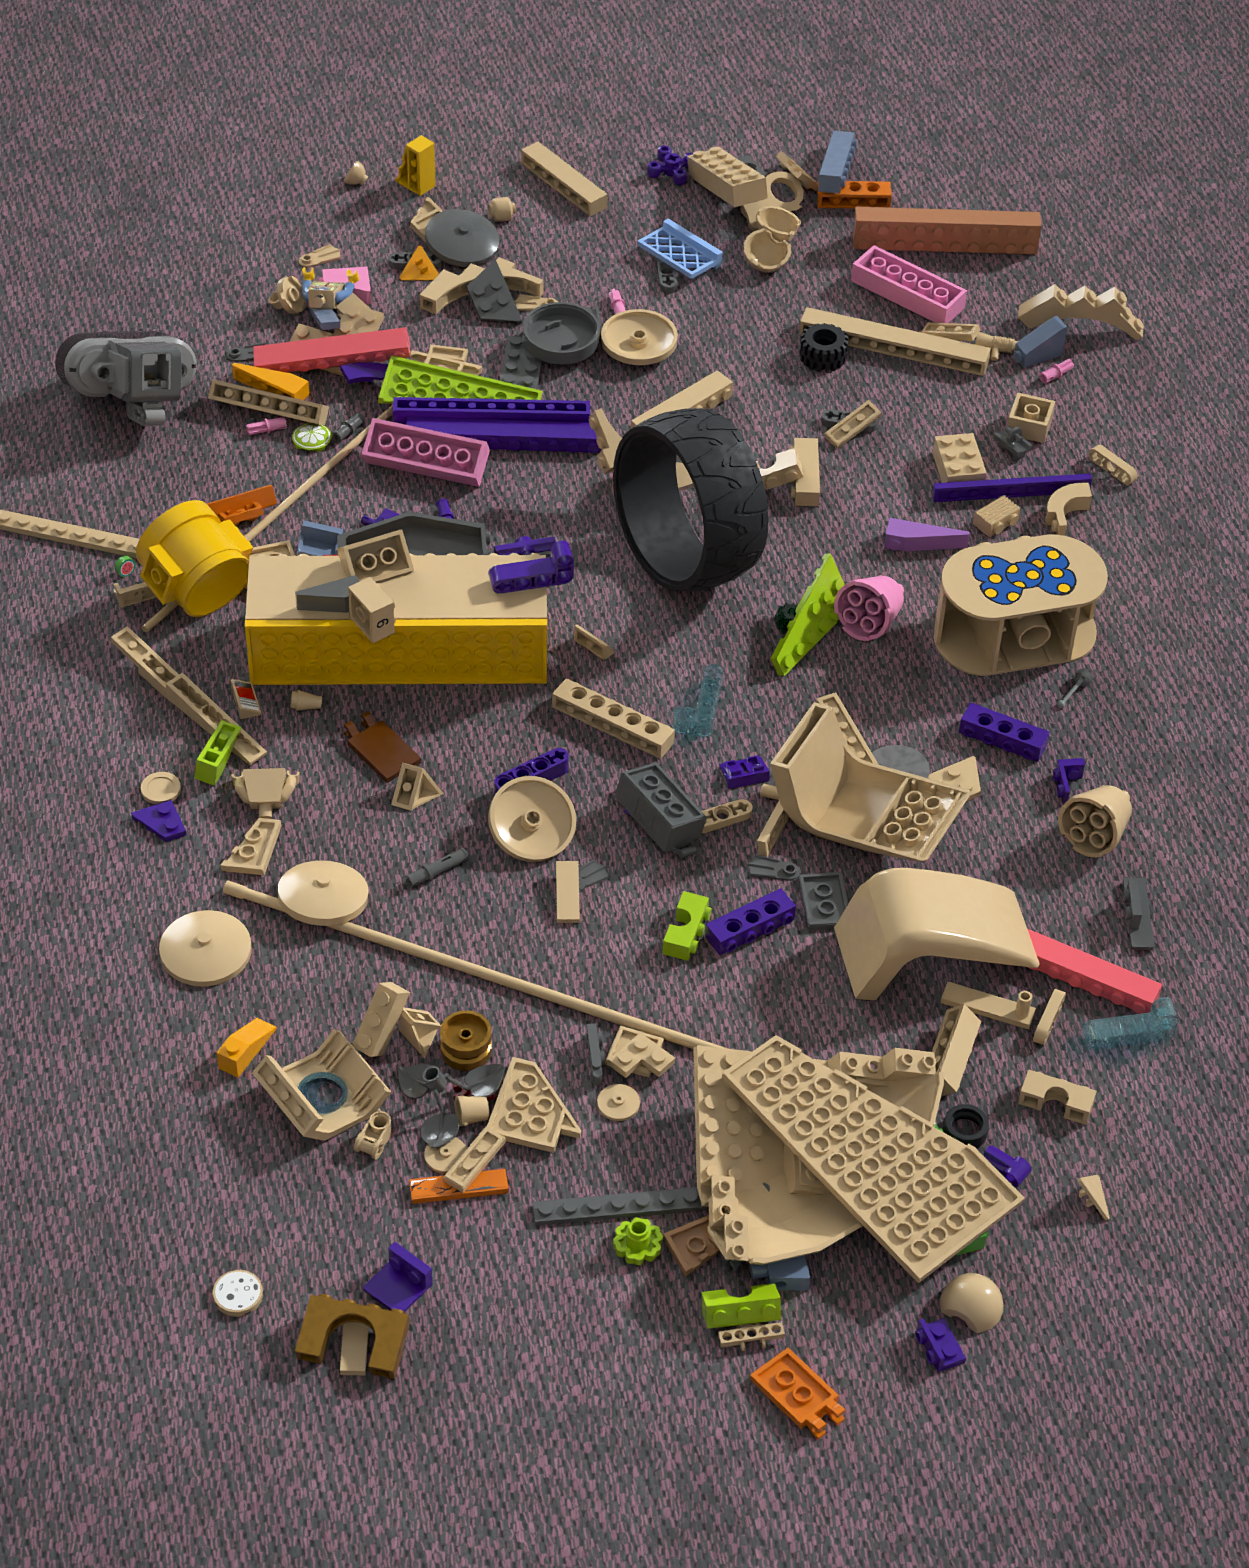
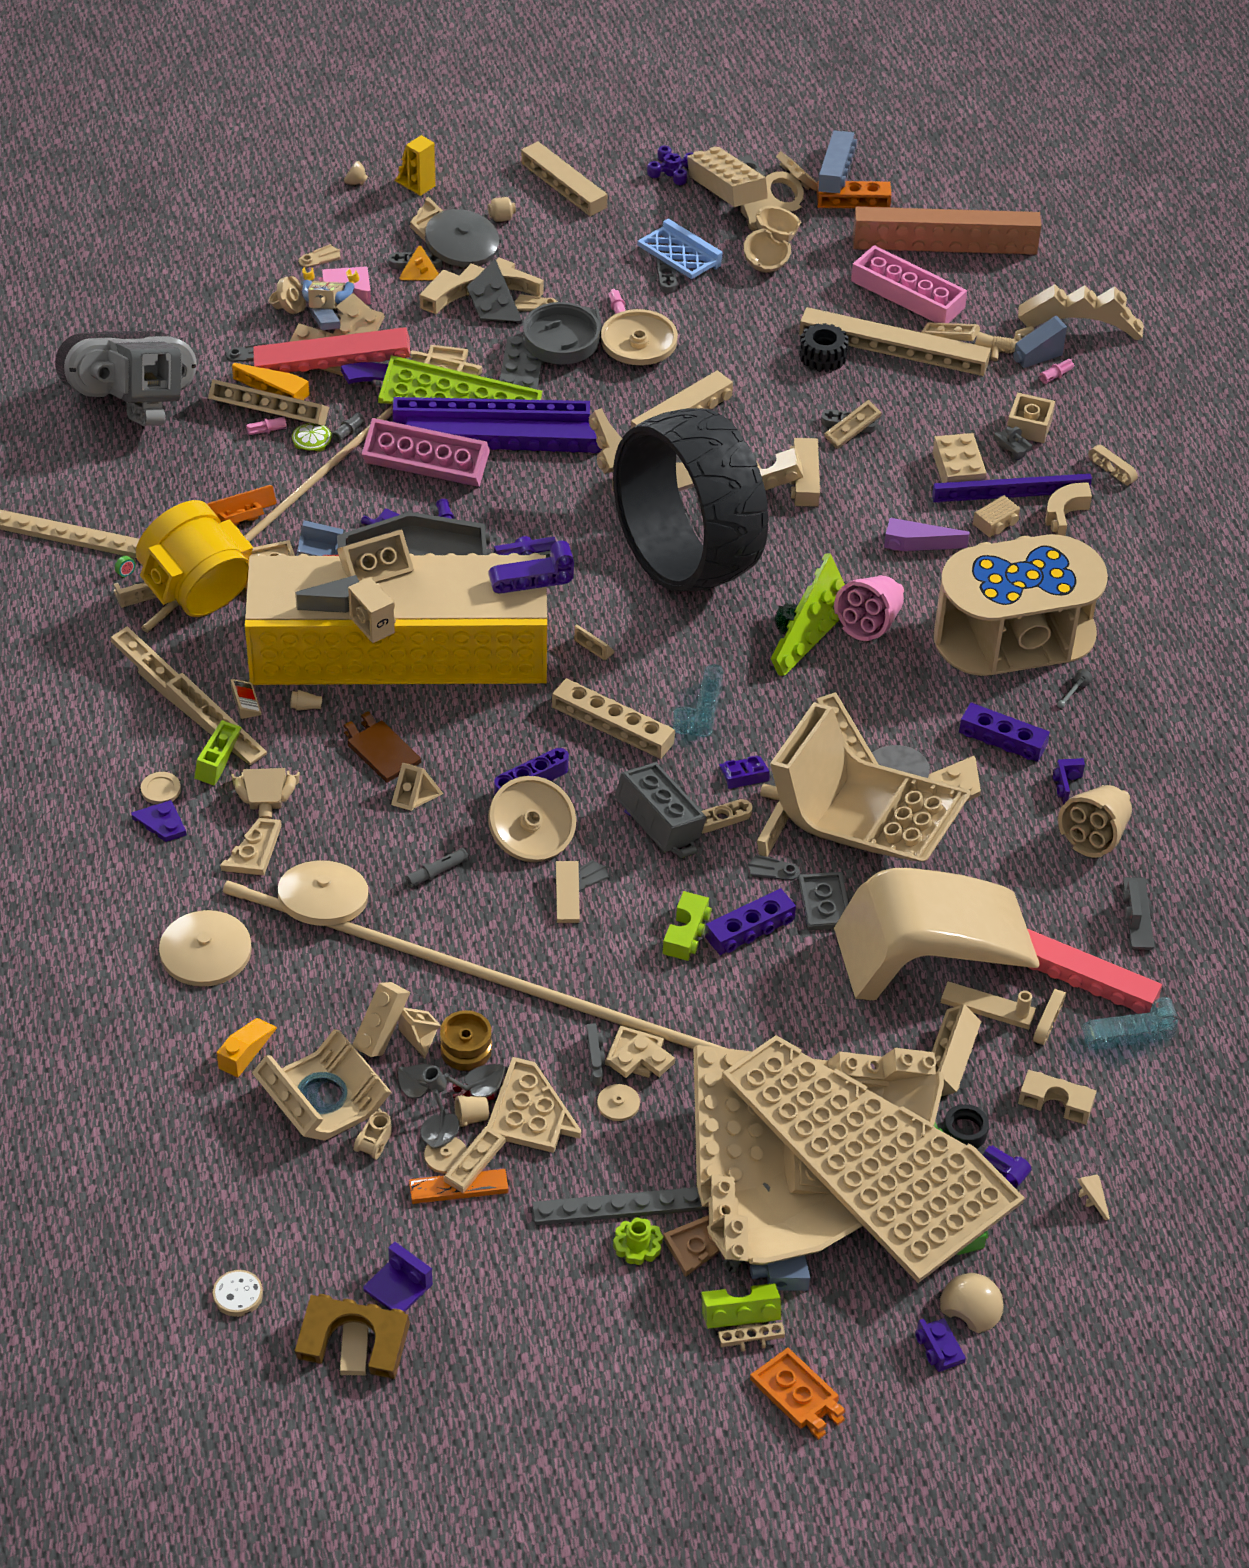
(1019, 334): none -> tan arm

